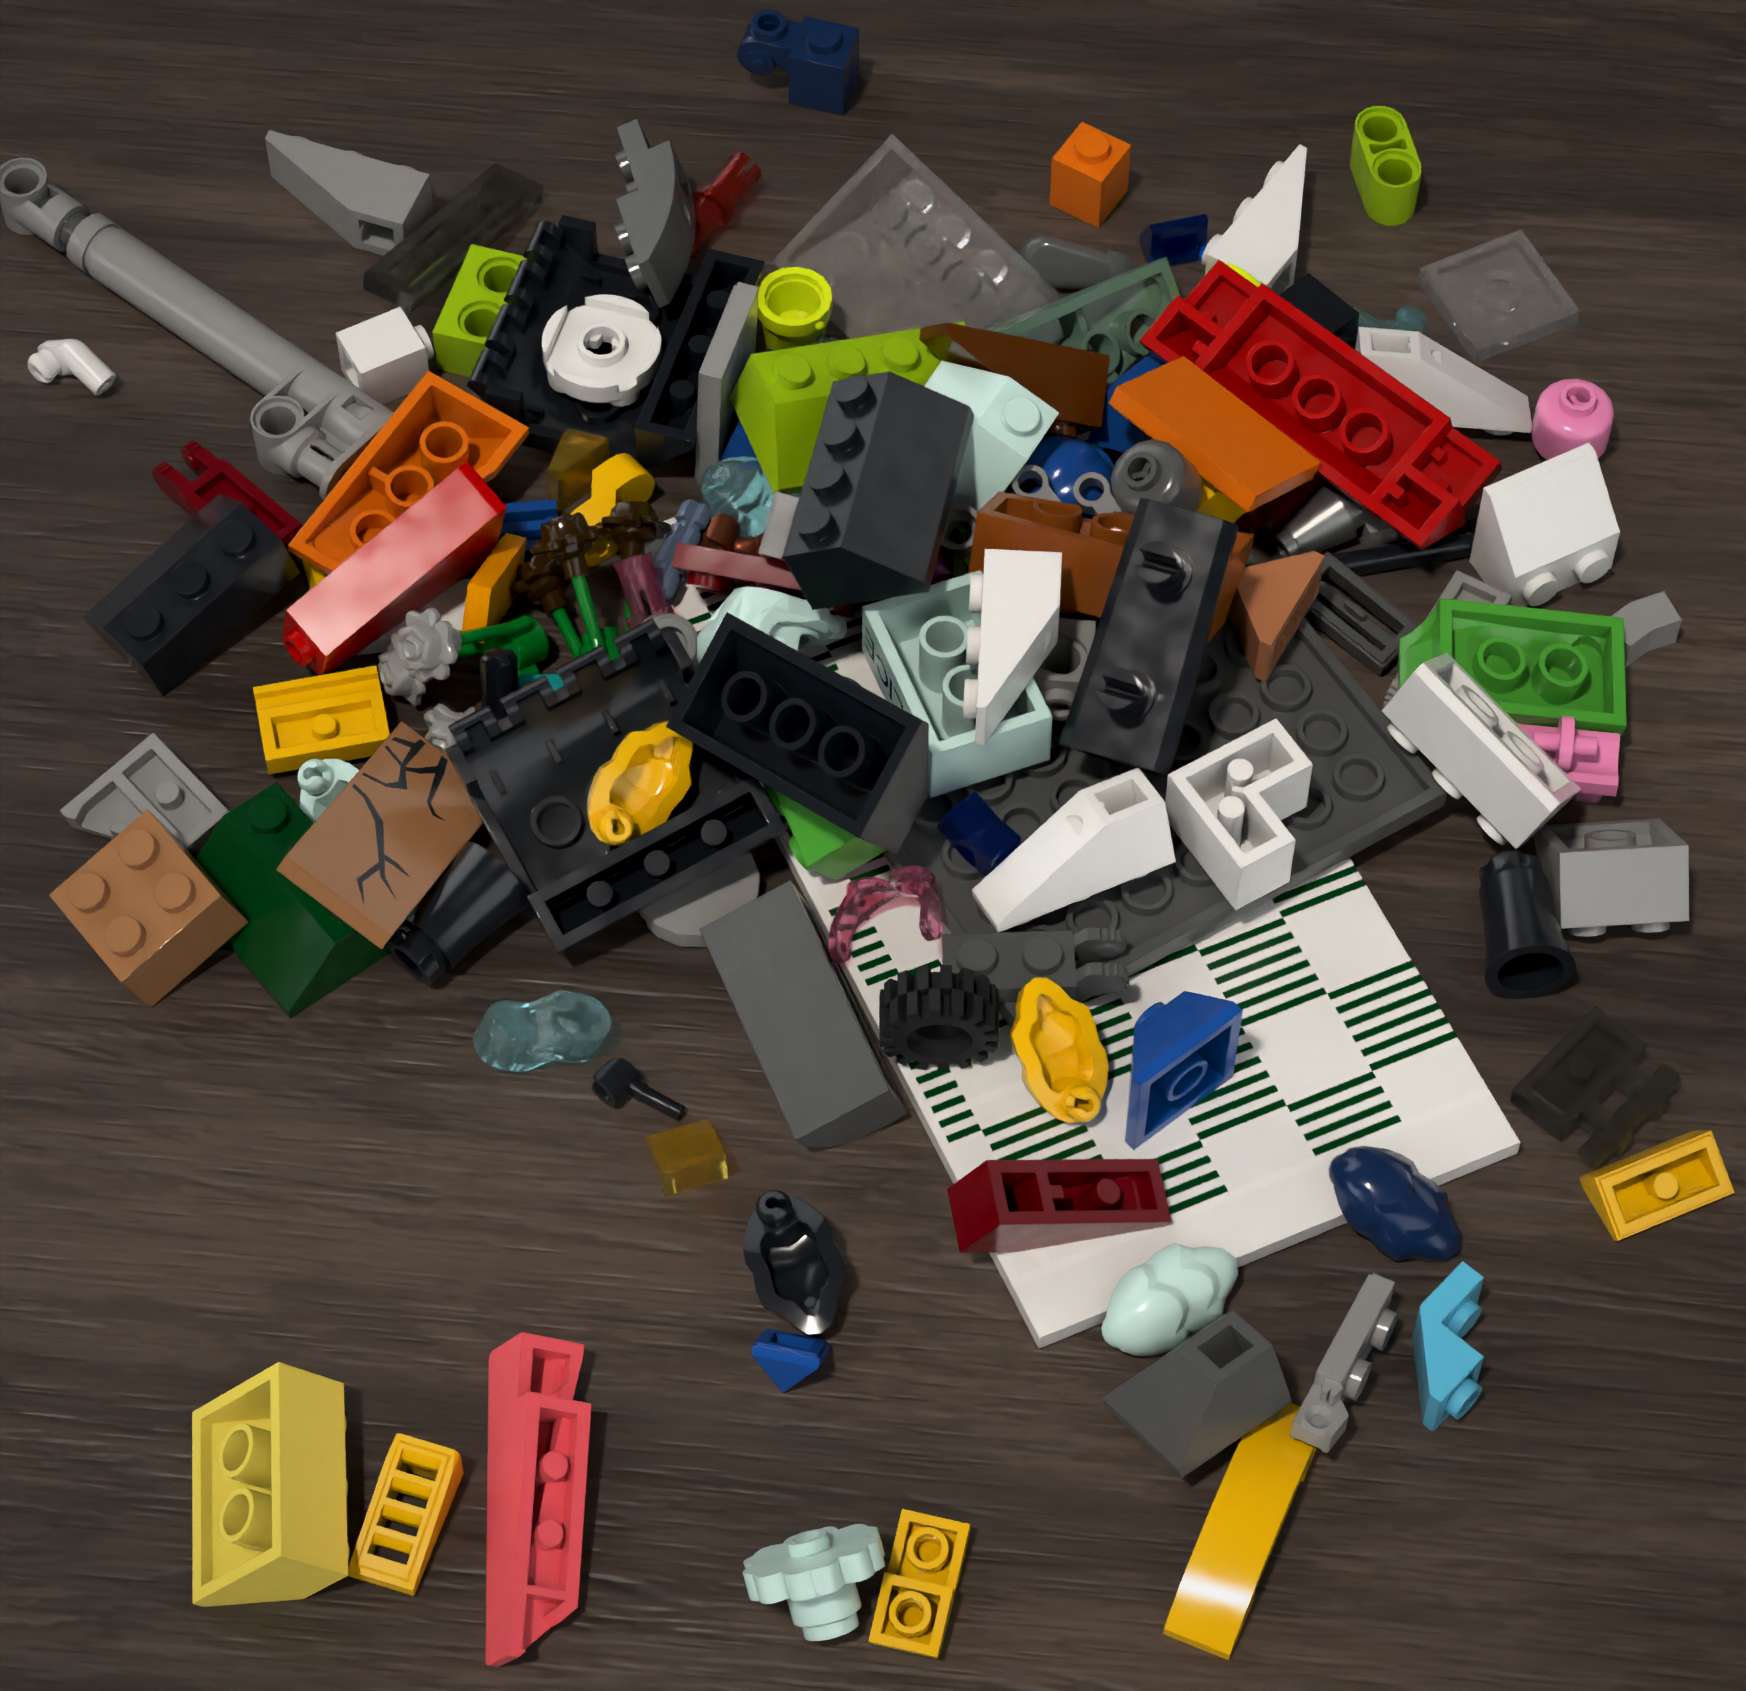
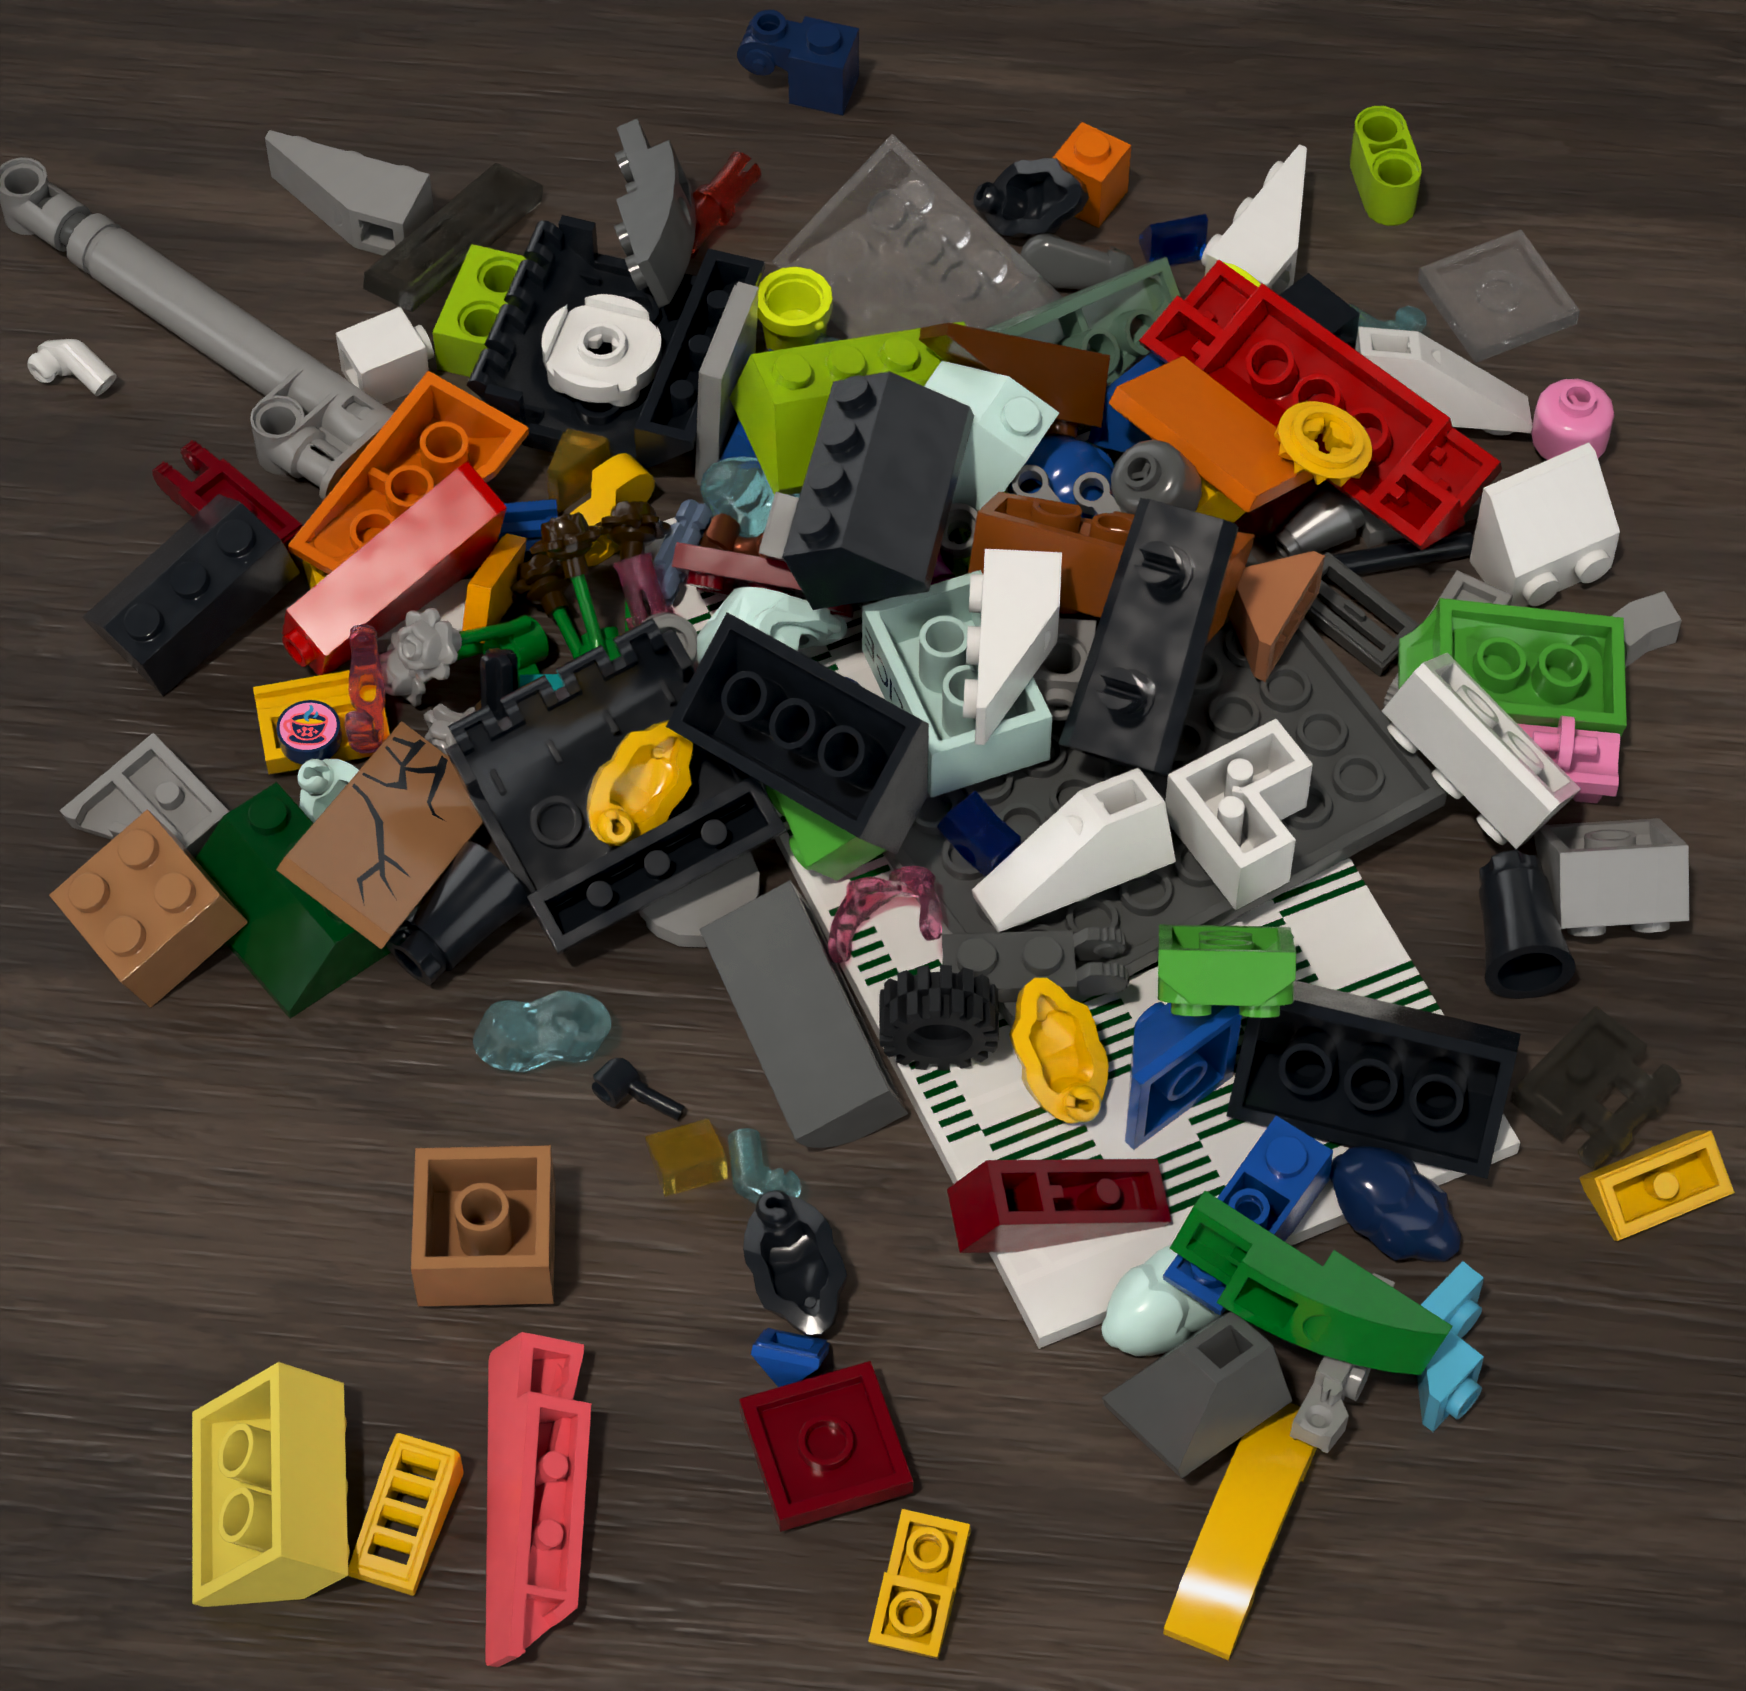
(309, 731): none -> tile
(365, 670): none -> clear pink cap
(483, 1226): none -> medium nougat brick
(749, 1174): none -> clear light blue arm
(817, 1577): light aqua plant -> none
(825, 1446): none -> dark red plate
(1031, 198): none -> black arm
(1226, 967): none -> bright green slope
(1270, 1188): none -> blue slope
(1322, 1308): none -> green slope
(1343, 438): none -> yellow gear
(1378, 1077): none -> black slope

